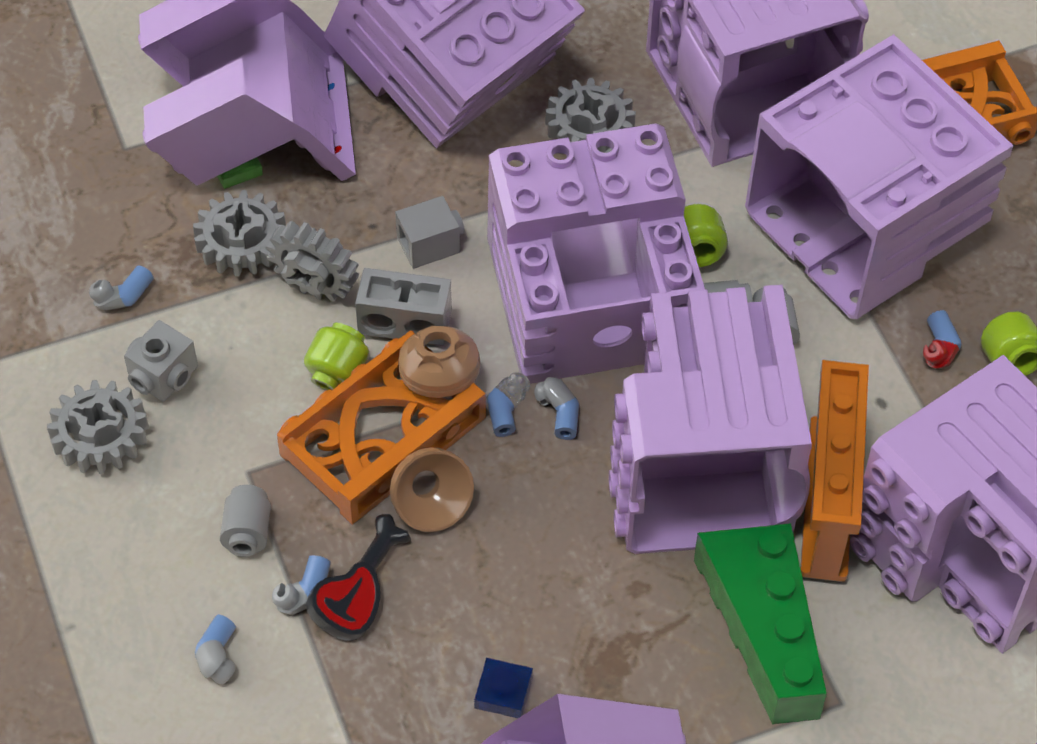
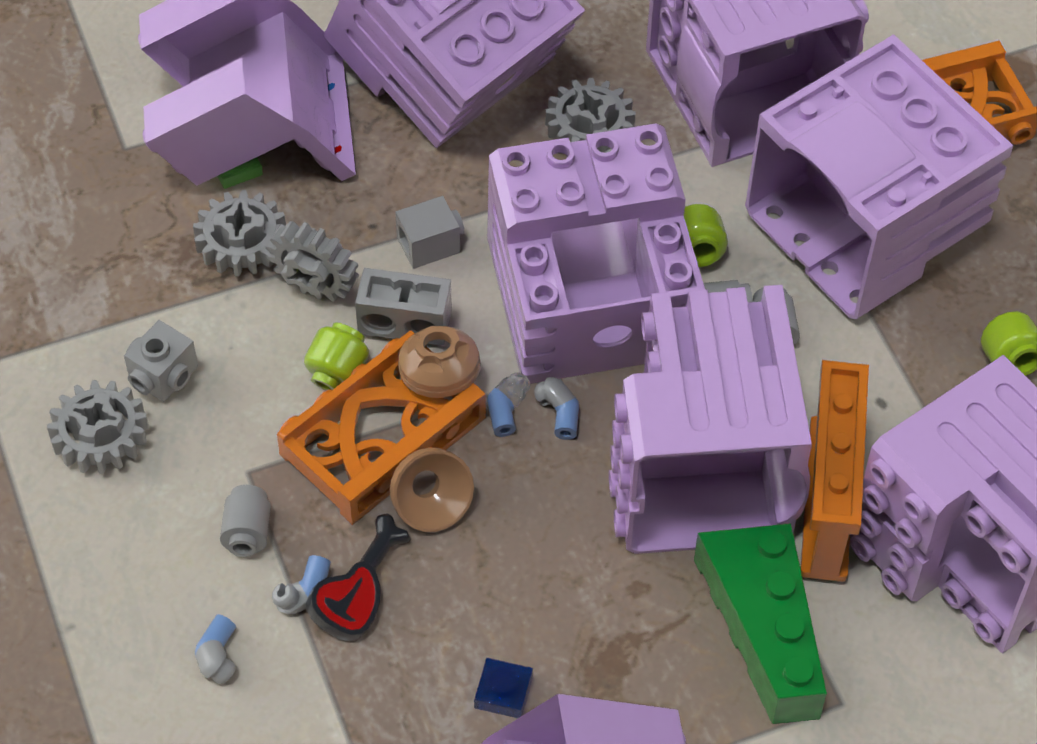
(125, 295): arm -> none
(946, 341): arm -> none

